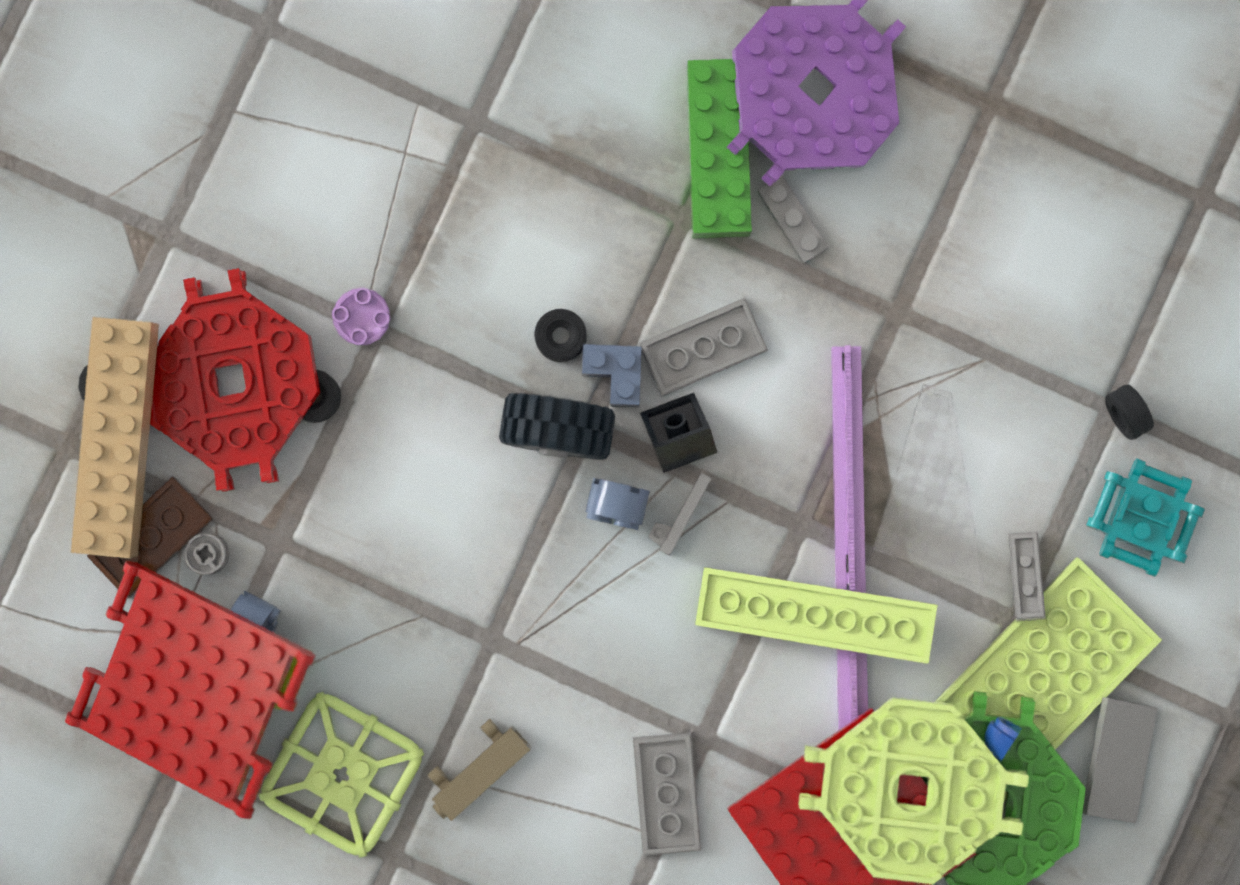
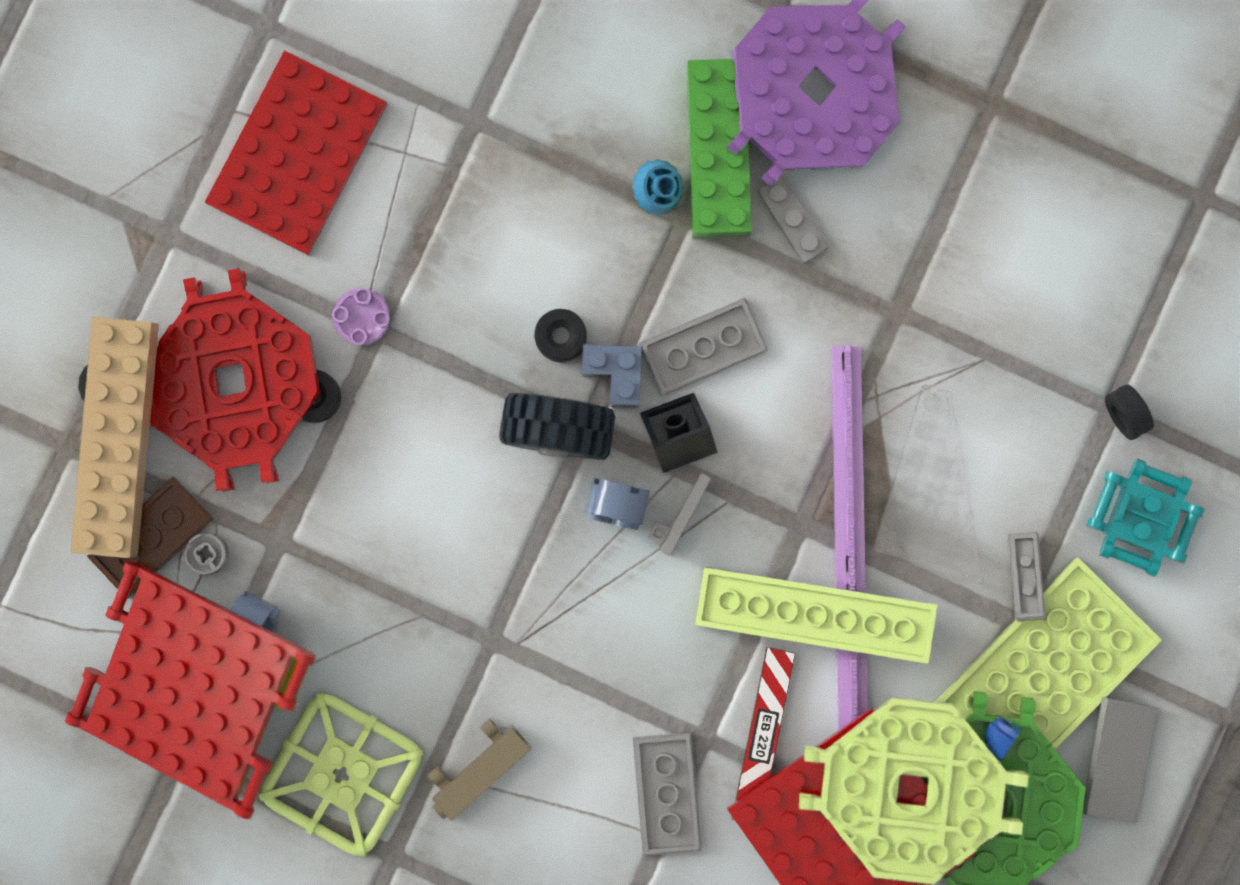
(296, 153): none -> red plate
(657, 187): none -> dark azure piece
(766, 720): none -> tile

